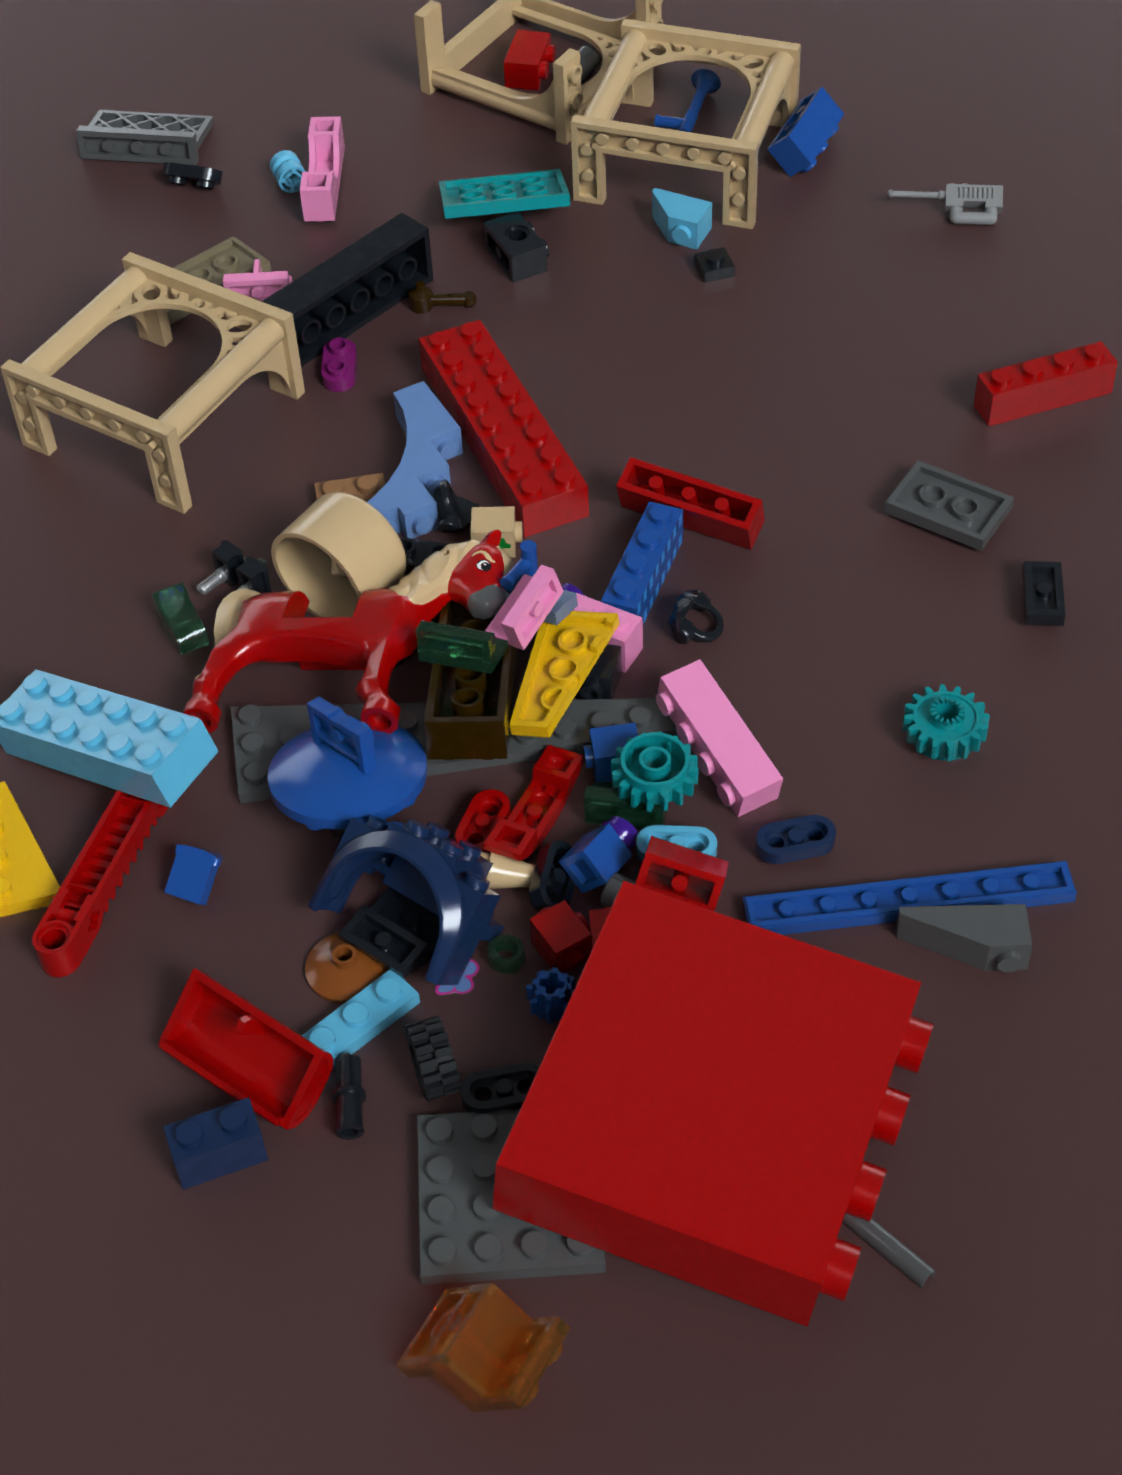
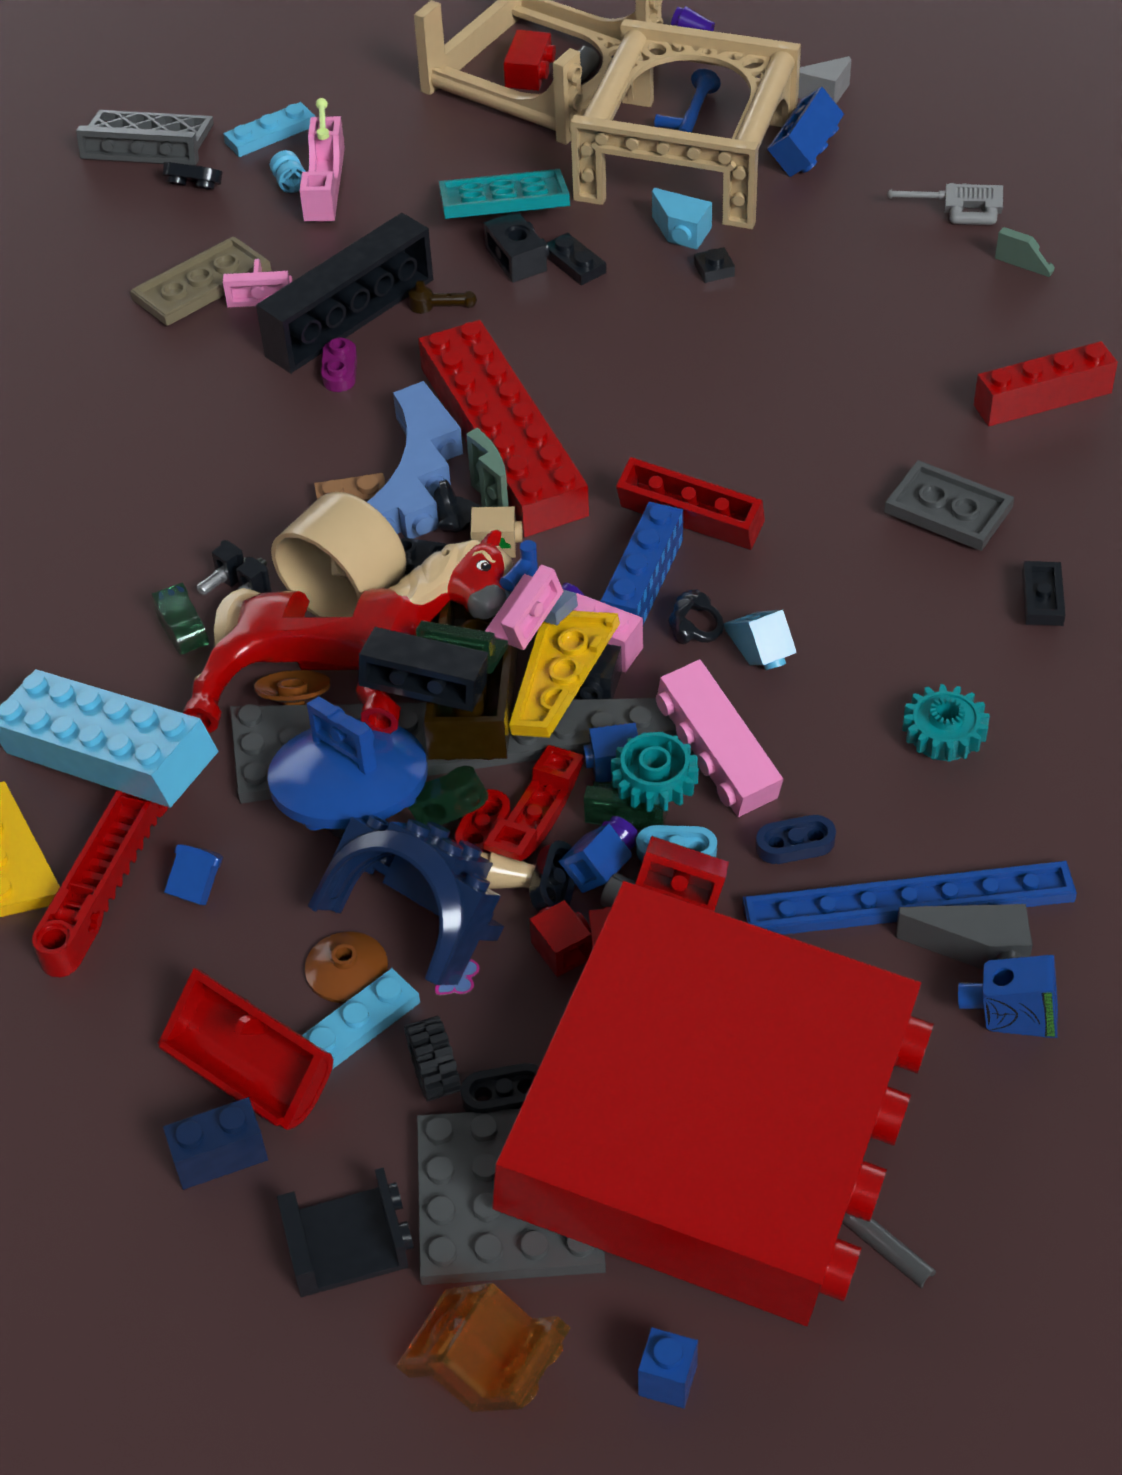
(145, 294): tan arch -> none
(268, 129): none -> medium azure plate
(292, 686): none -> dark orange dish
(323, 132): none -> yellowish green hinge
(346, 1237): none -> black panel
(349, 1097): black axle -> none
(394, 933): black slope -> none
(423, 669): none -> black brick
(450, 797): none -> clear green leg
(487, 470): none -> sand green slope
(509, 943): clear green axle -> none
(550, 994): blue gear -> none
(575, 259): none -> black plate
(667, 1367): none -> blue brick
(688, 18): none -> dark purple cone
(762, 638): none -> slope
(831, 75): none -> light grey slope
(1016, 996): none -> blue torso
(1021, 251): none -> sand green tile

